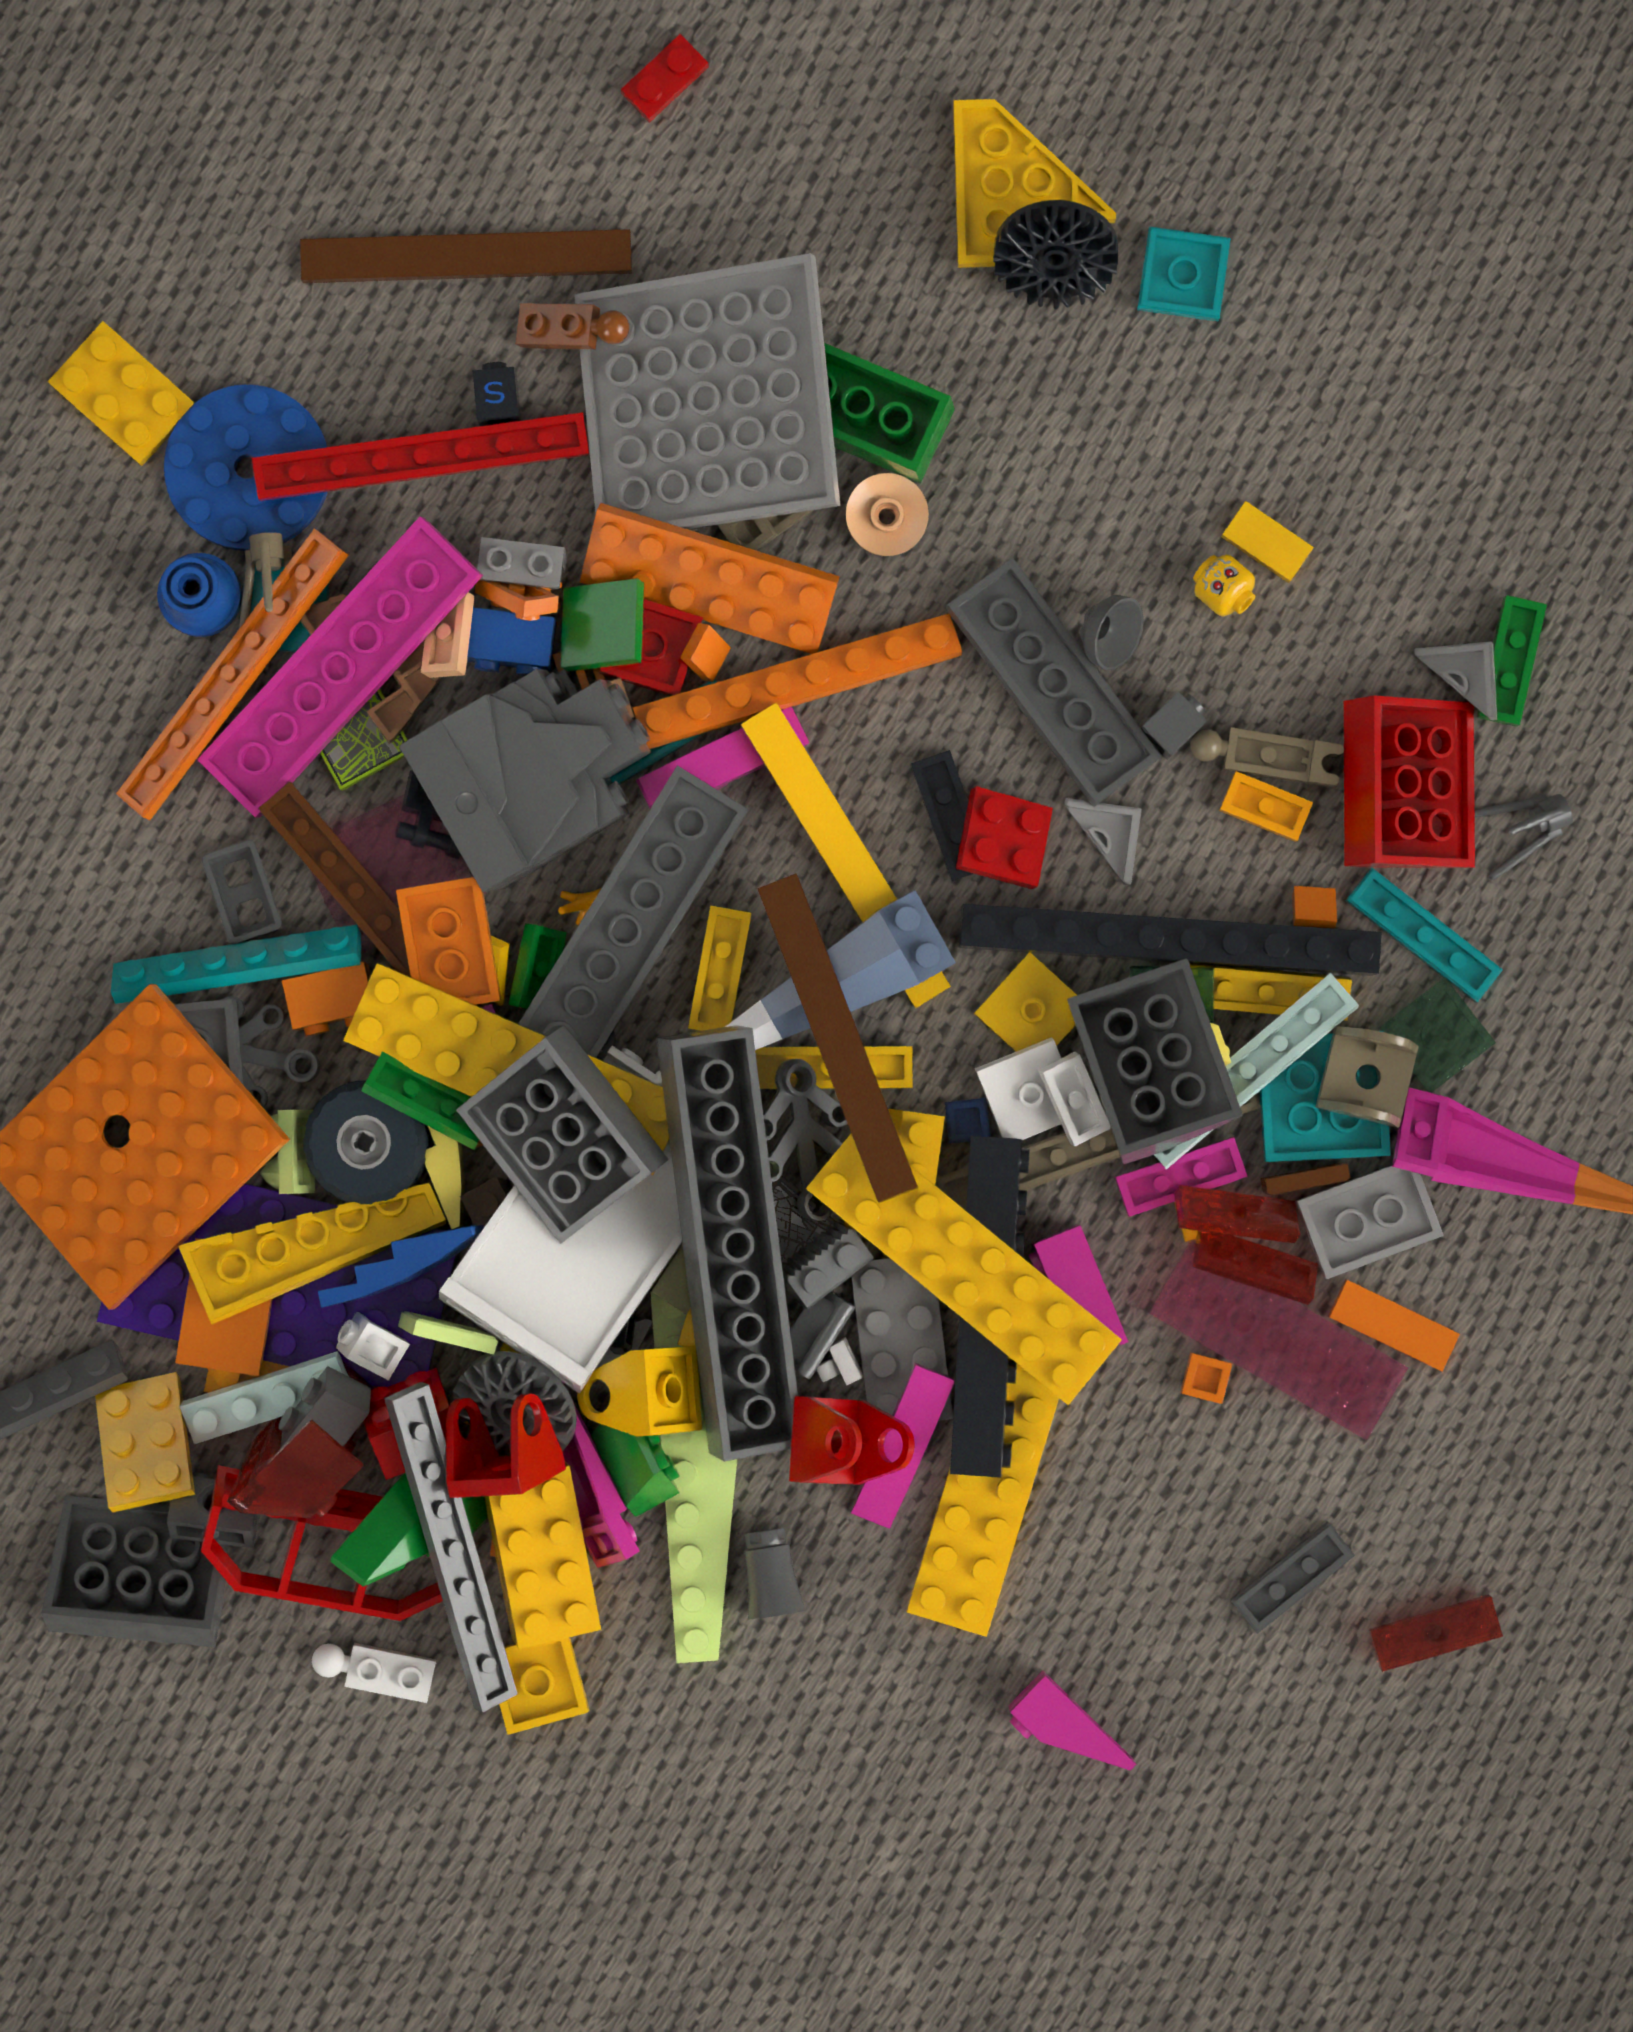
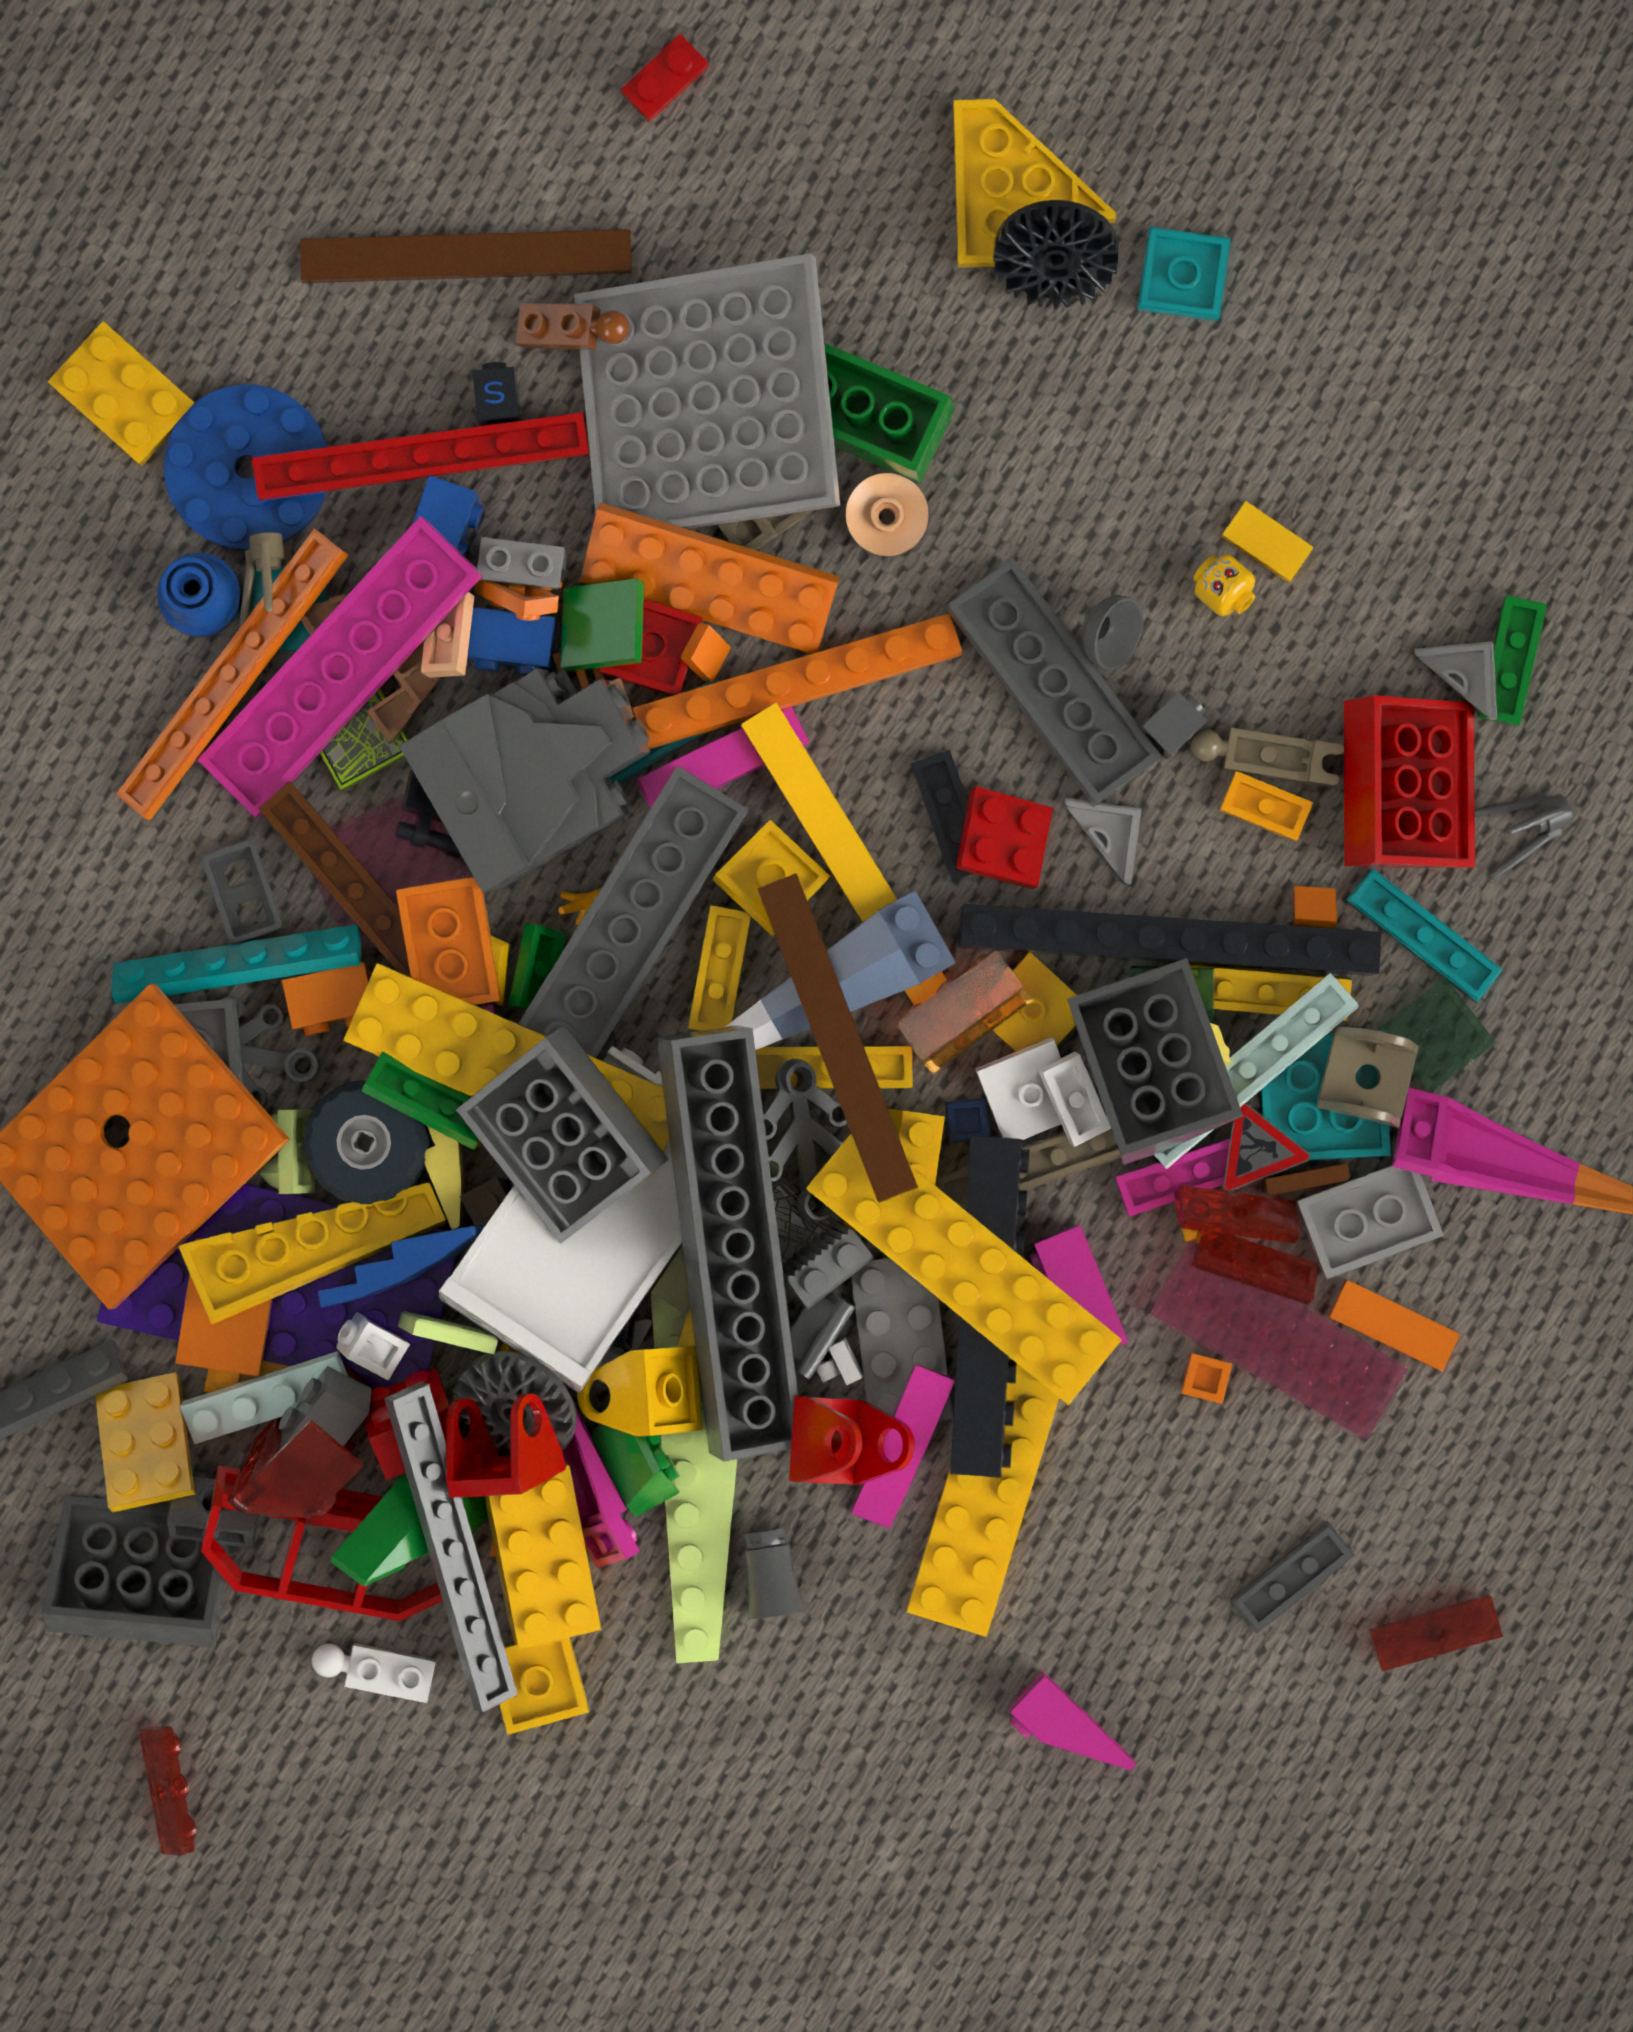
(168, 1790): none -> clear red tile
(451, 511): none -> blue brick
(763, 860): none -> yellow plate
(963, 1011): none -> clear orange brick
(1258, 1150): none -> piece

